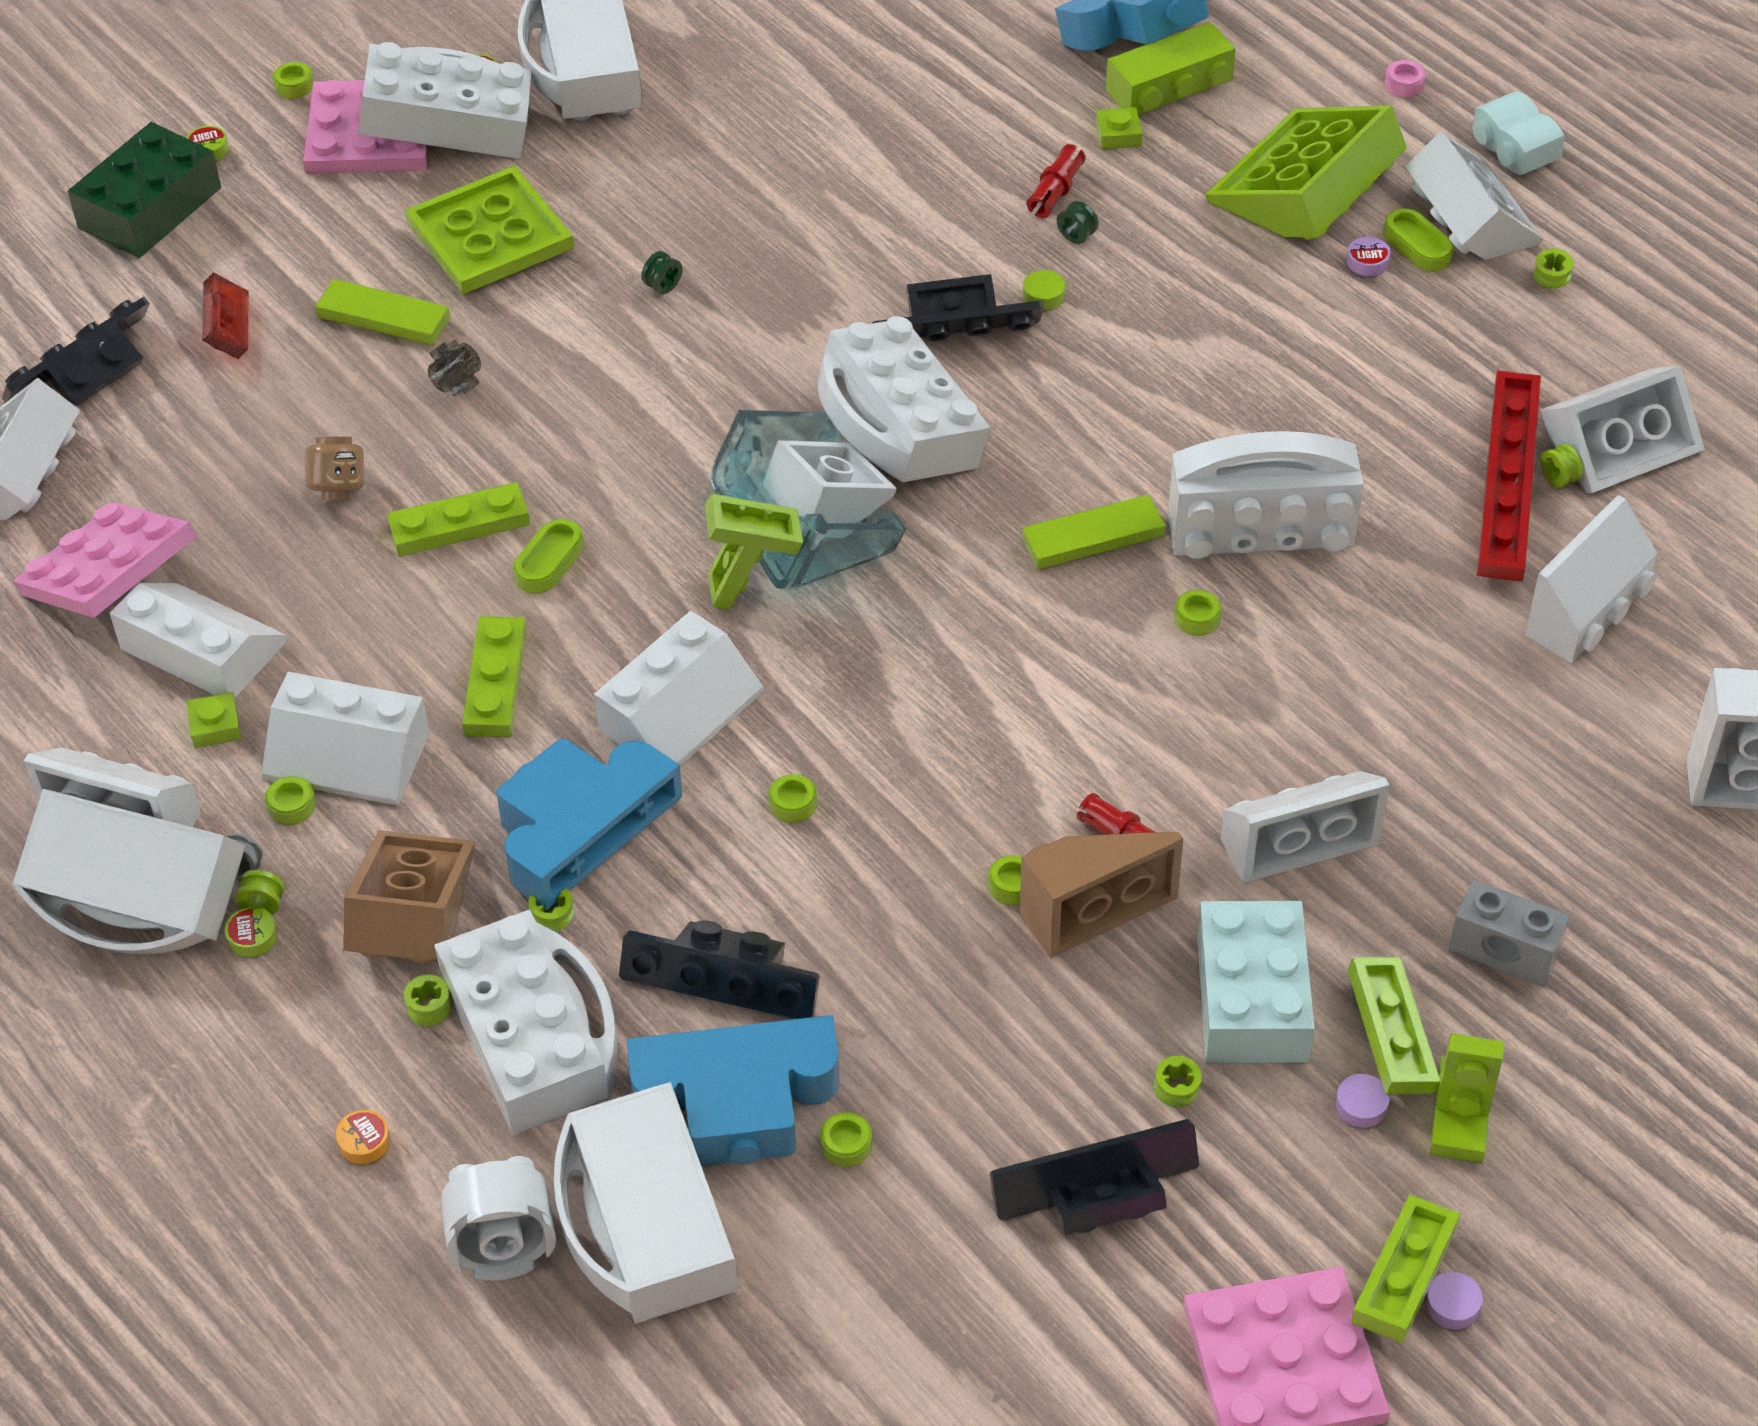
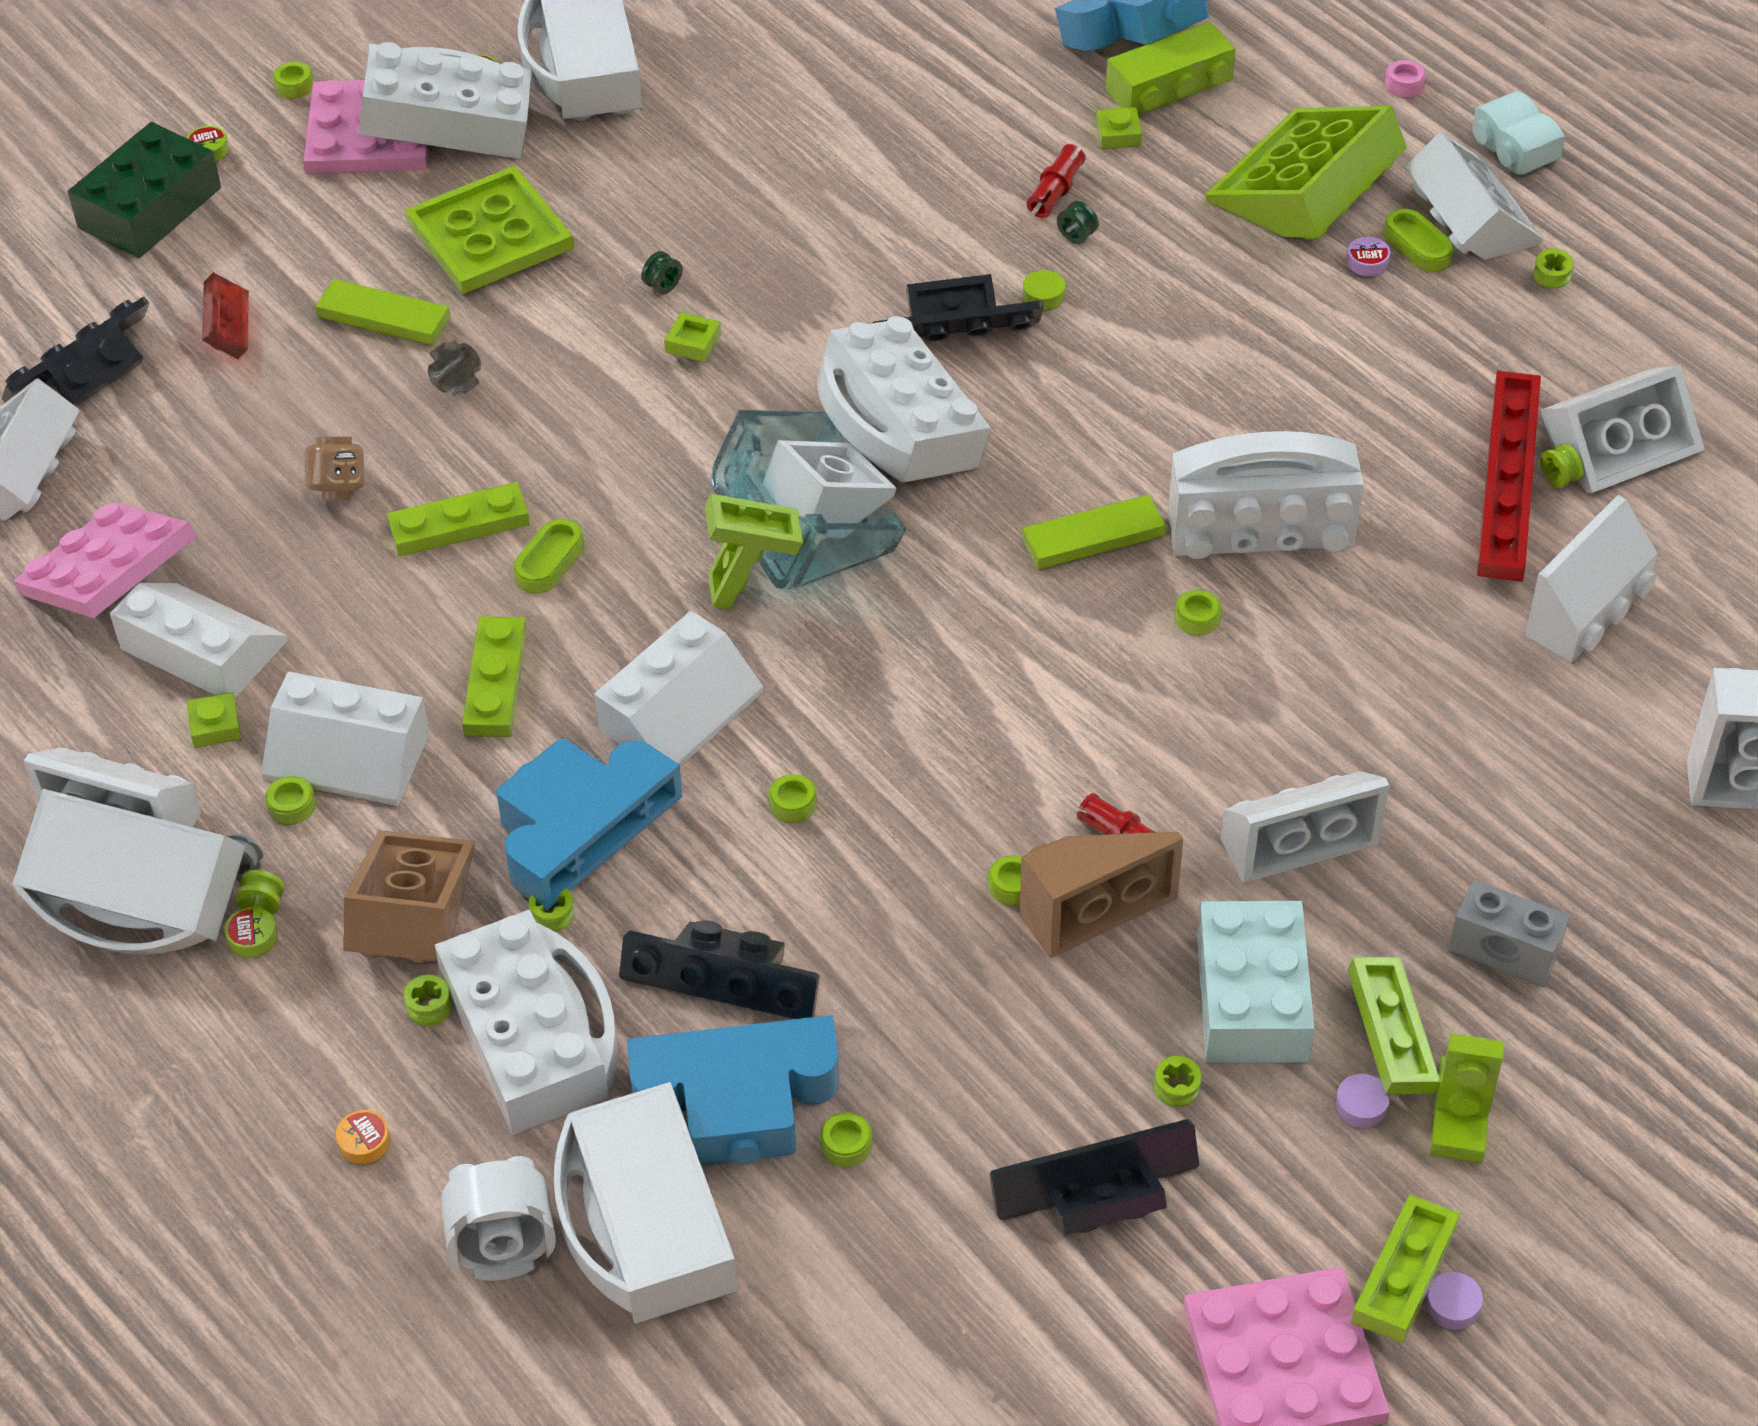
(692, 337): none -> lime plate

